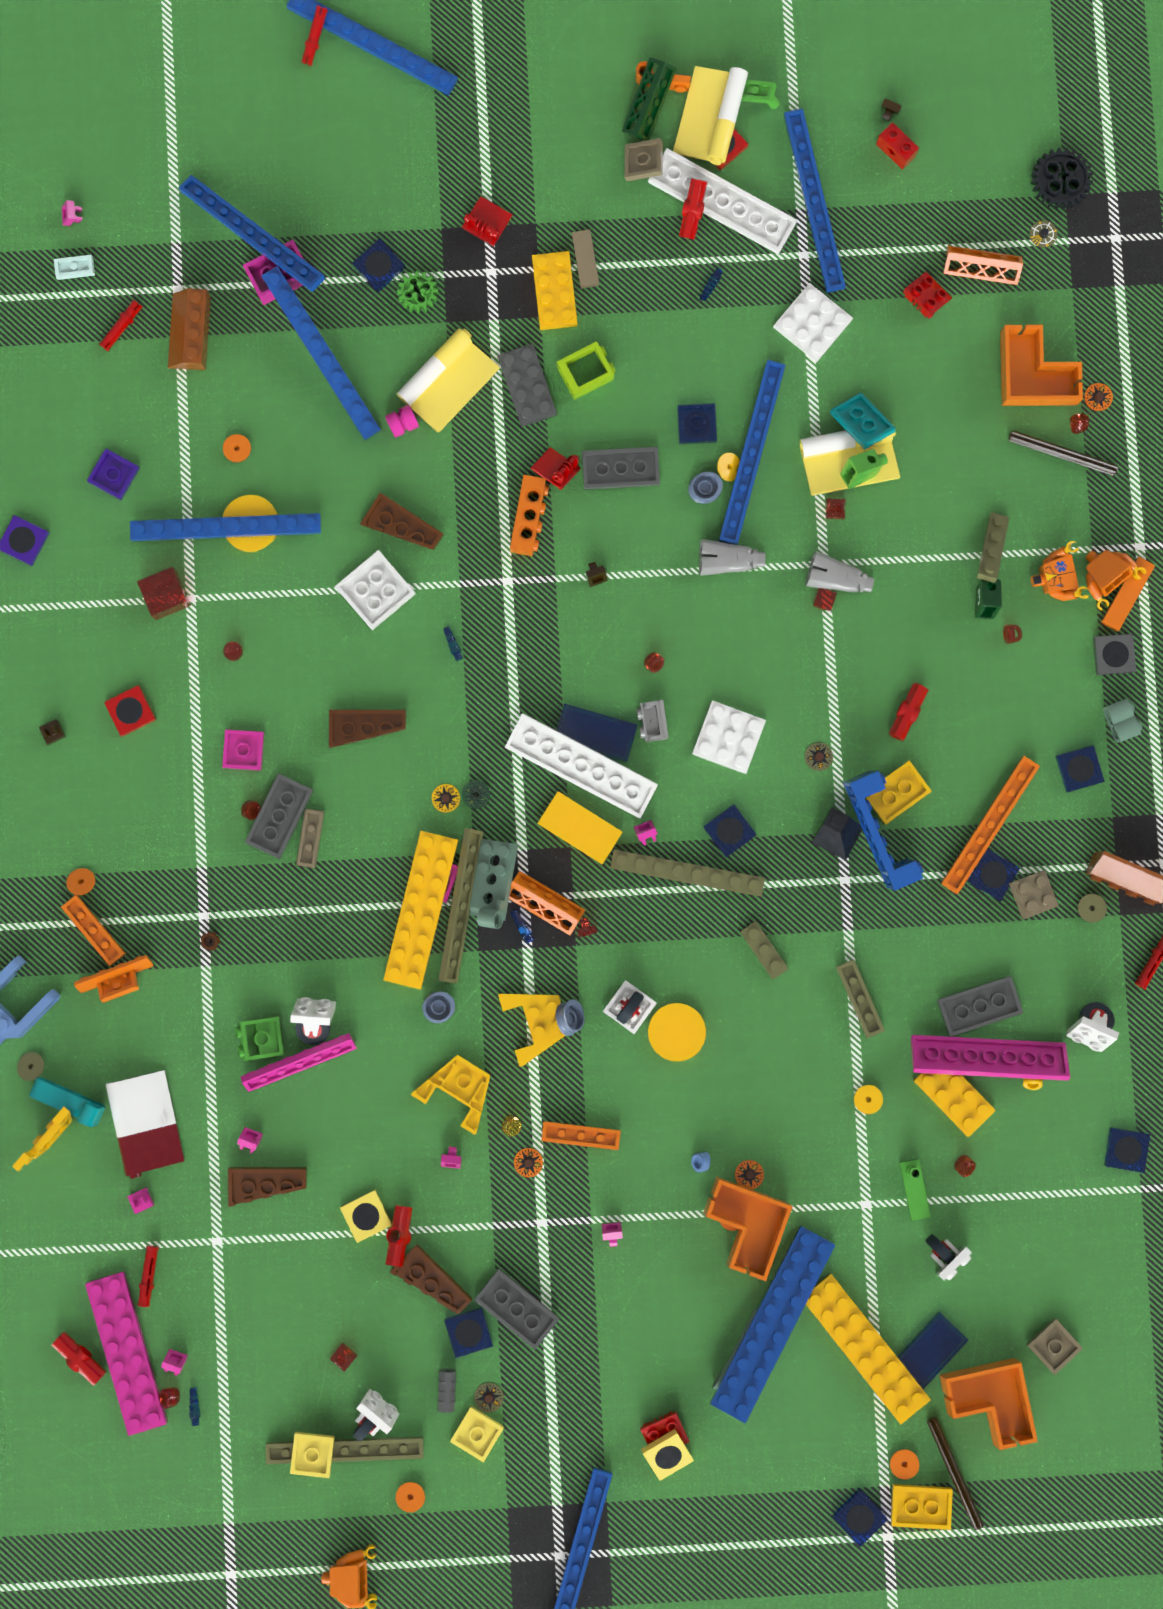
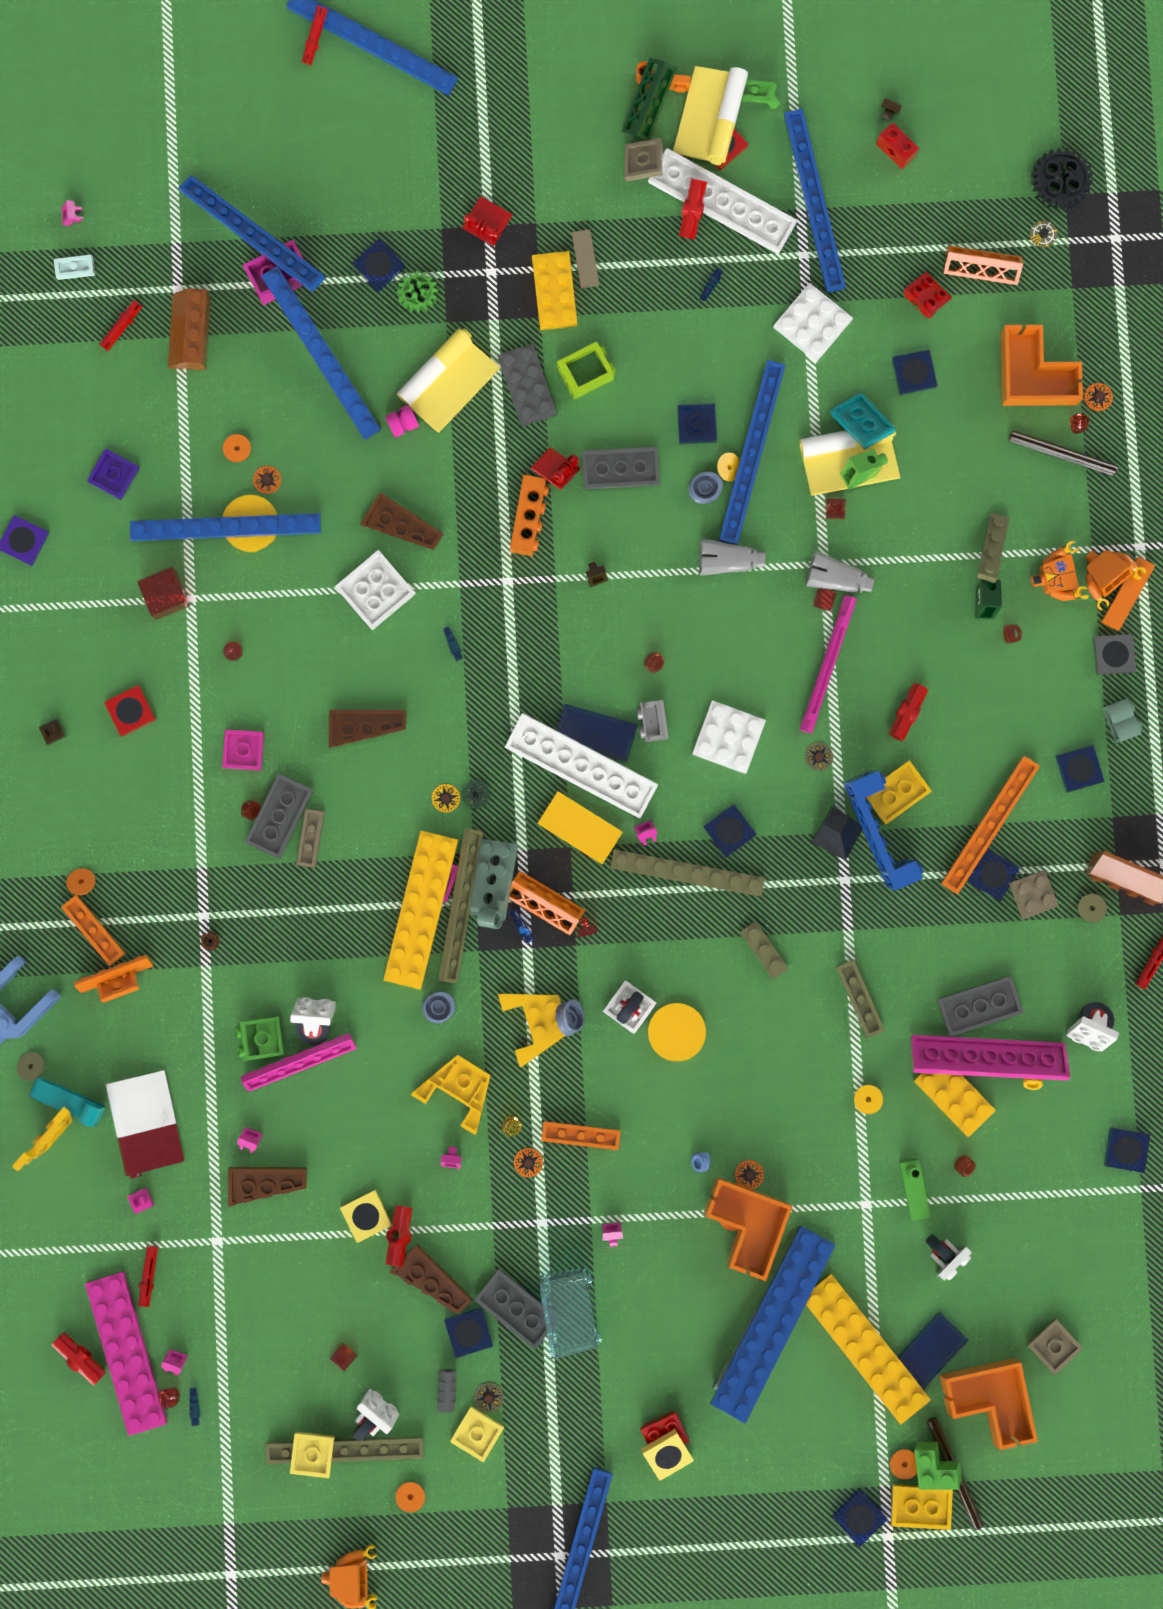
(267, 479): none -> piece
(568, 1312): none -> clear light blue windscreen
(828, 664): none -> dark pink piece
(914, 372): none -> clear blue tile
(934, 1473): none -> bright green brick

